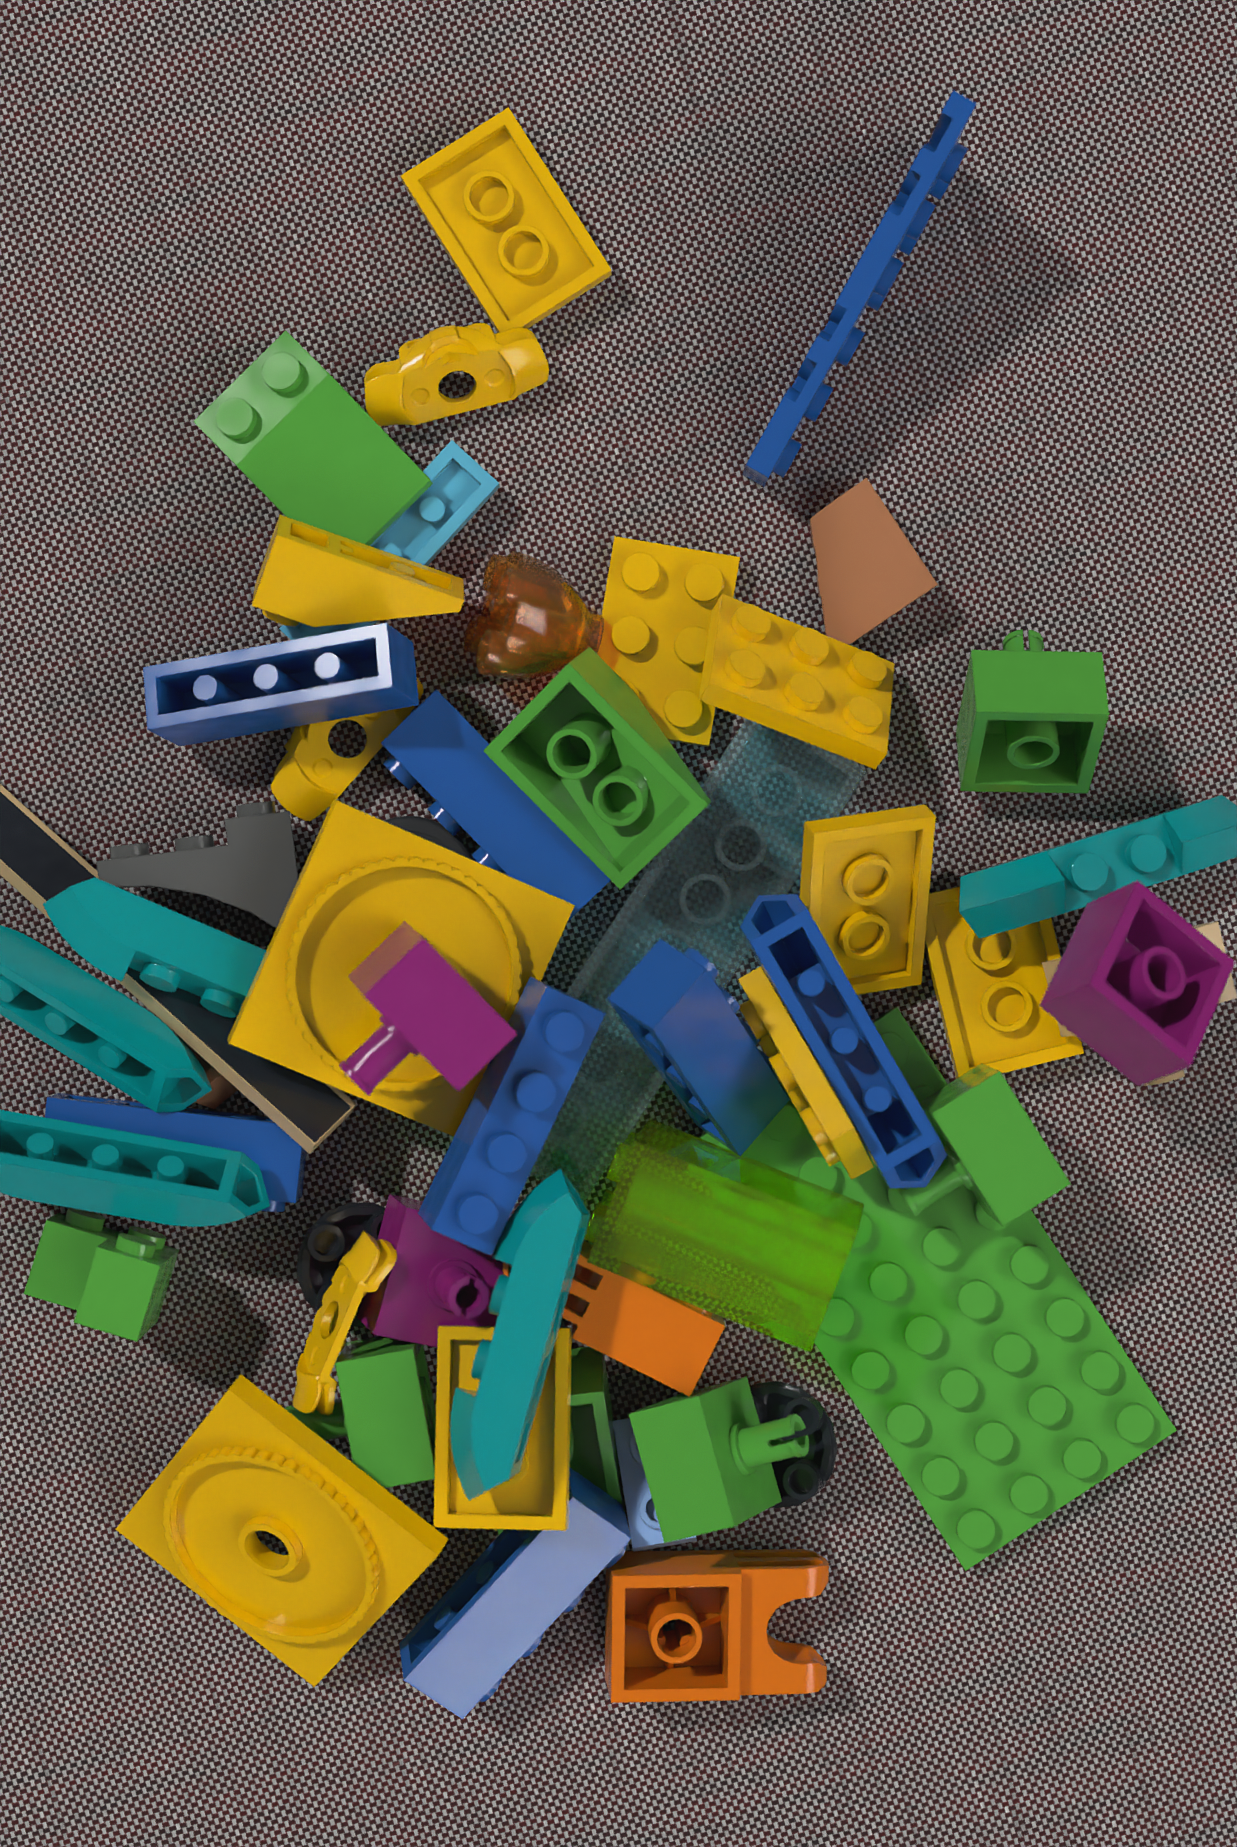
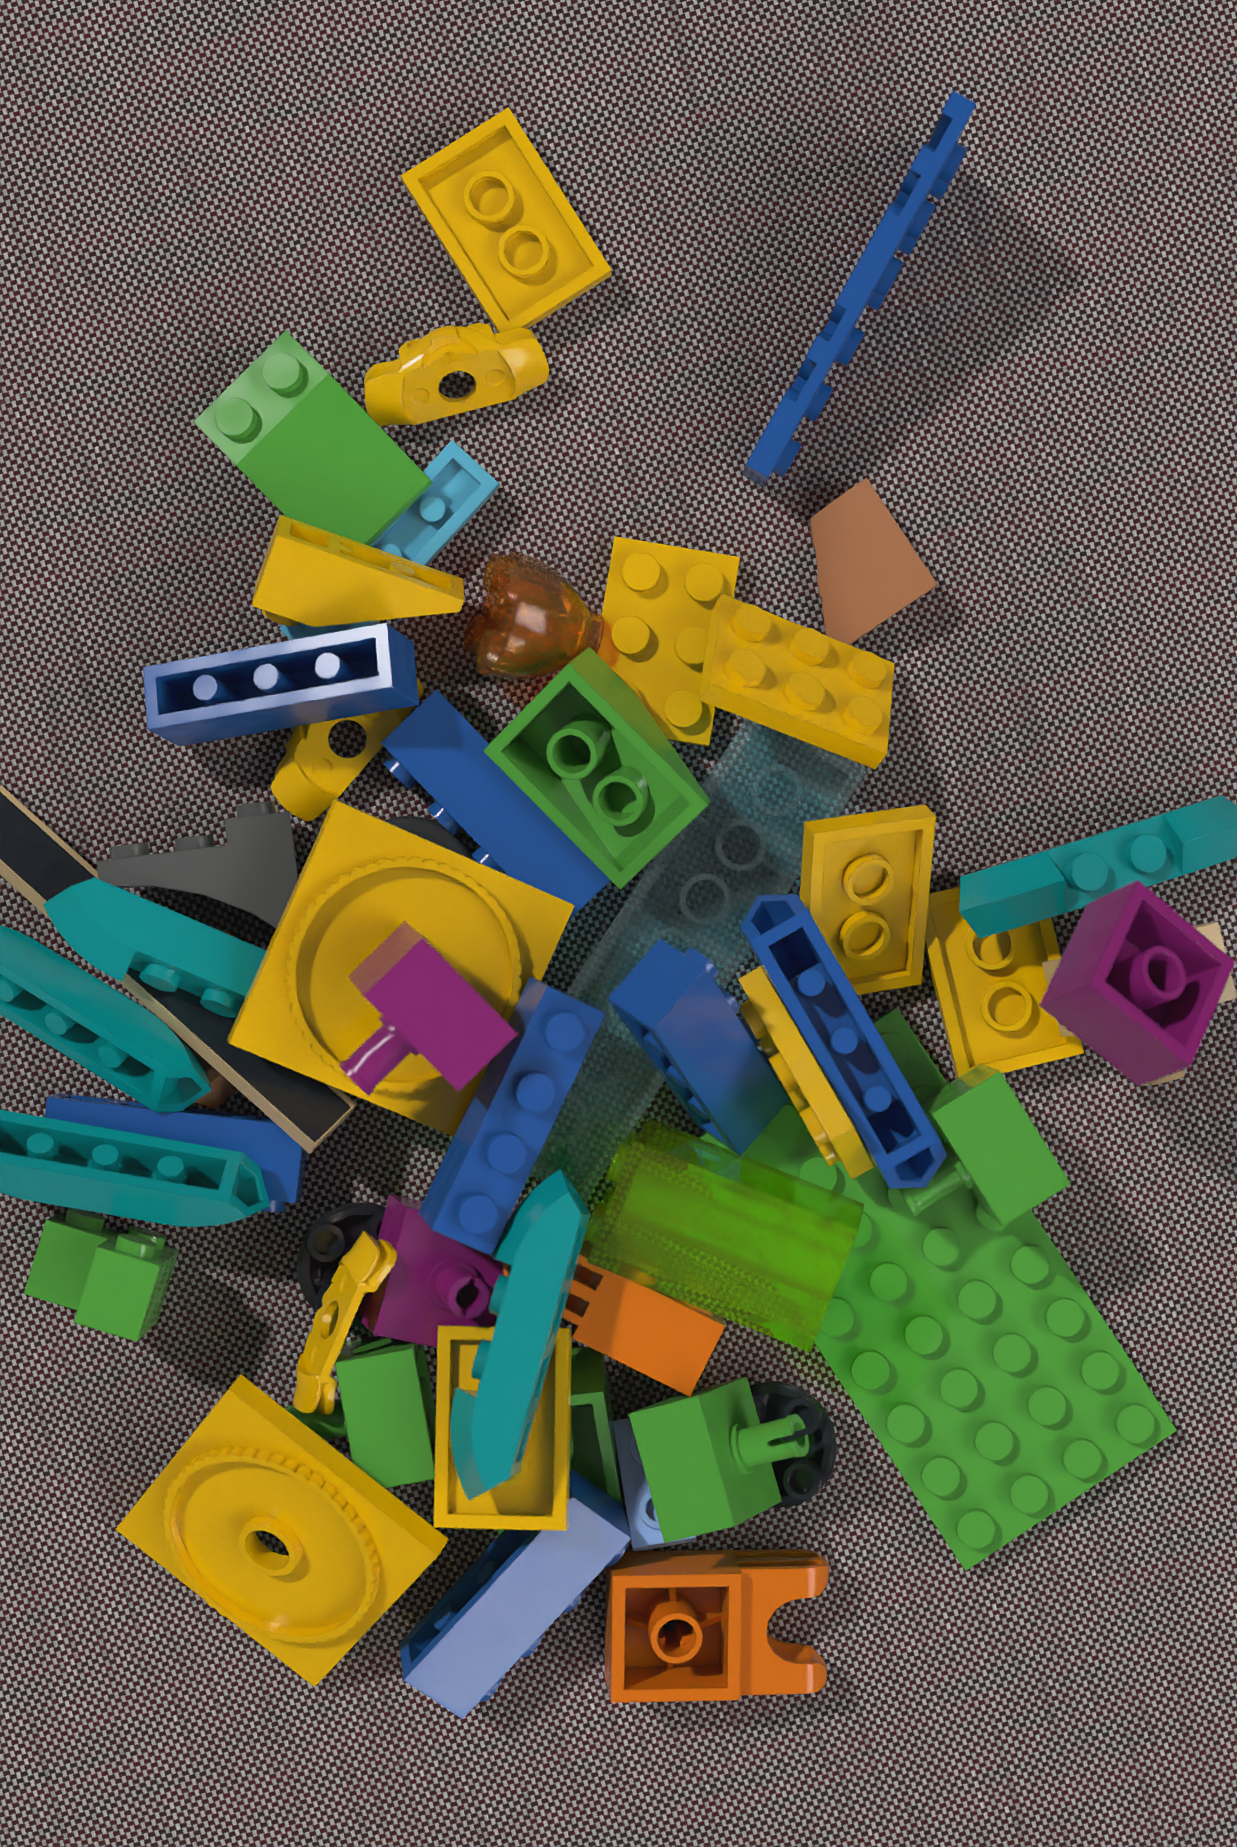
(1031, 718): bright green brick -> none

